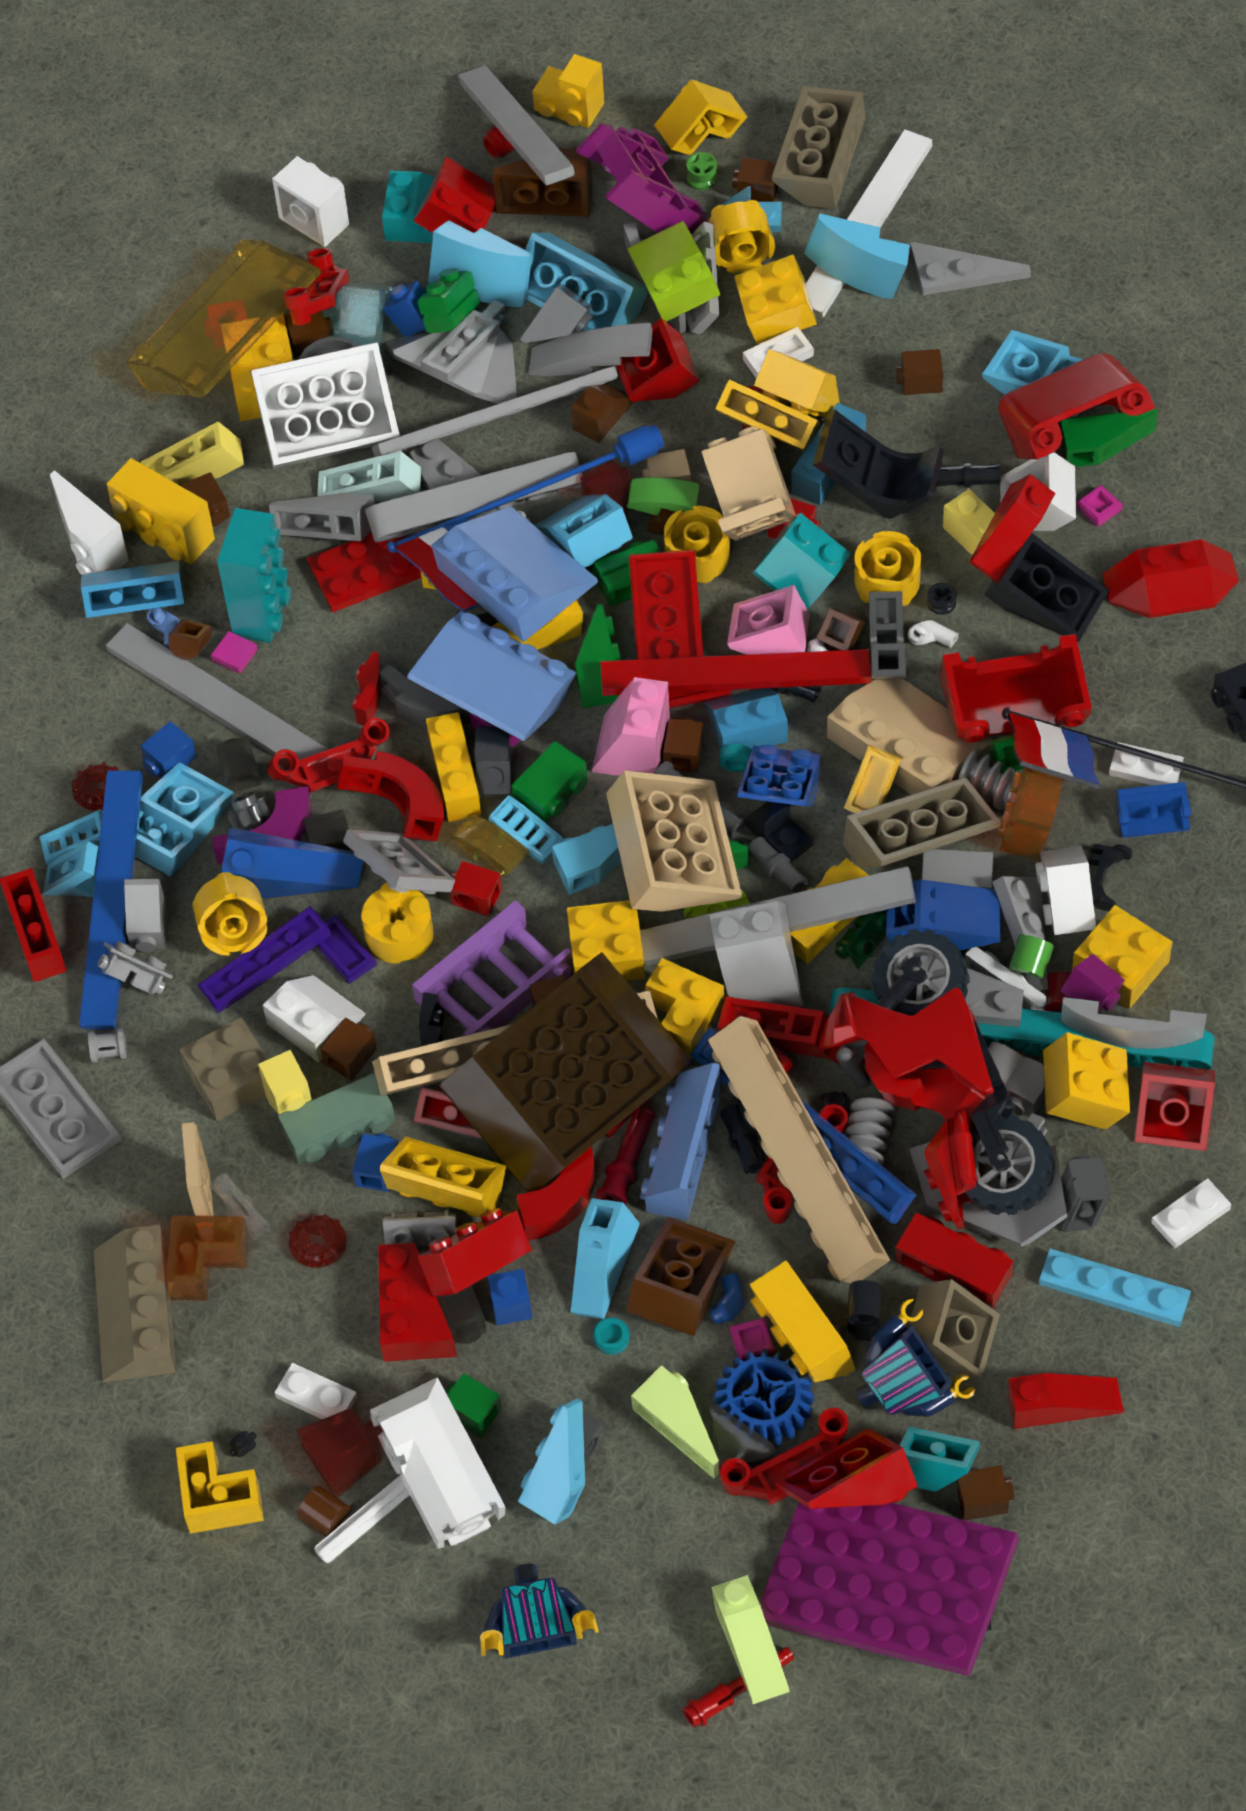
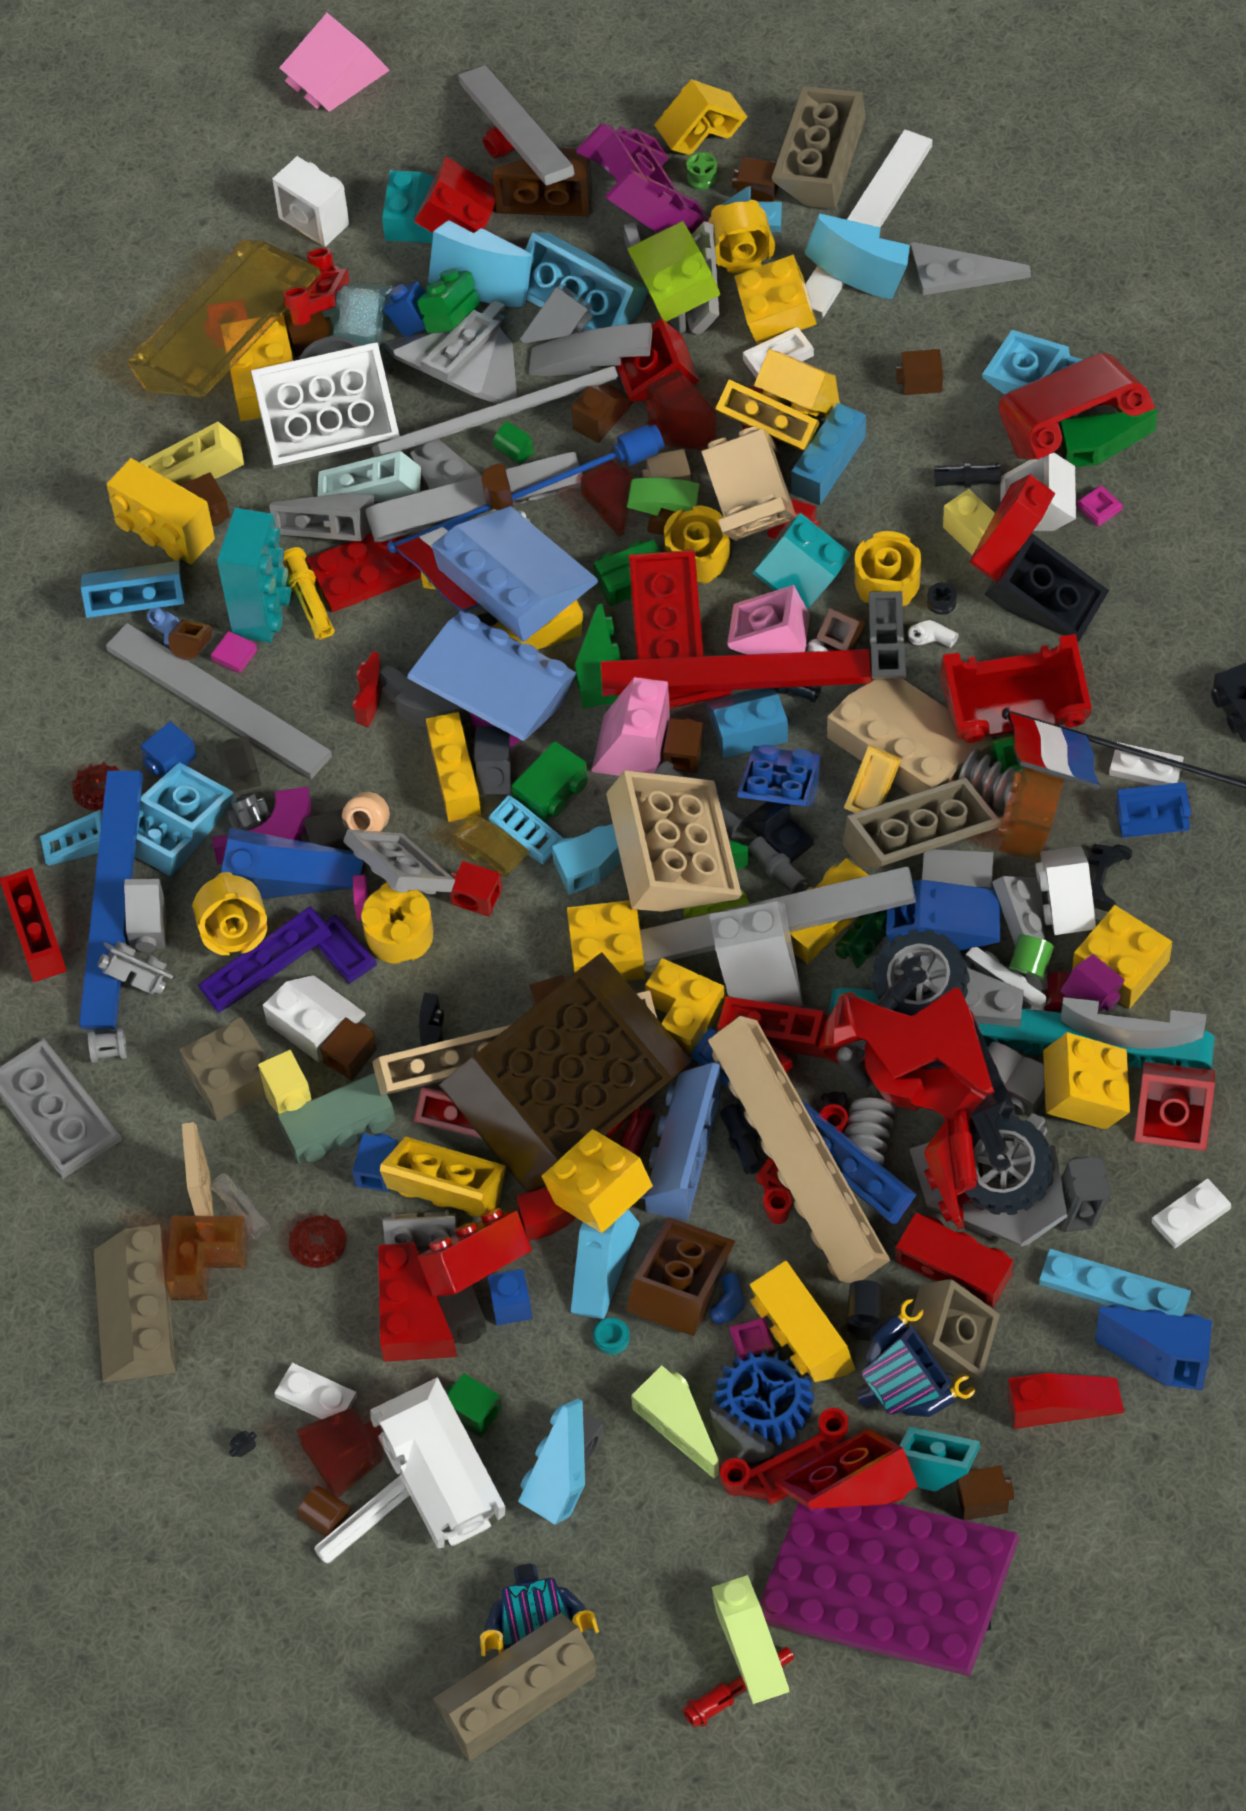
(73, 872): medium azure slope -> none
(91, 531): white slope -> none
(215, 1499): yellow brick -> none
(302, 582): none -> yellow pin
(323, 768): red plate -> none
(331, 65): none -> bright pink slope
(361, 893): none -> dark pink tile
(366, 812): none -> light nougat head
(401, 784): red arch -> none
(485, 946): medium lavender fence -> none
(496, 487): none -> reddish brown brick
(513, 443): none -> green brick
(516, 1686): none -> dark tan slope
(572, 93): yellow brick -> none
(588, 528): medium azure slope -> none
(597, 1181): none -> yellow brick
(680, 412): none -> clear red slope
(734, 757): teal tile -> none
(874, 473): black bracket -> none
(1157, 1343): none -> blue slope
(1171, 579): red wedge -> none

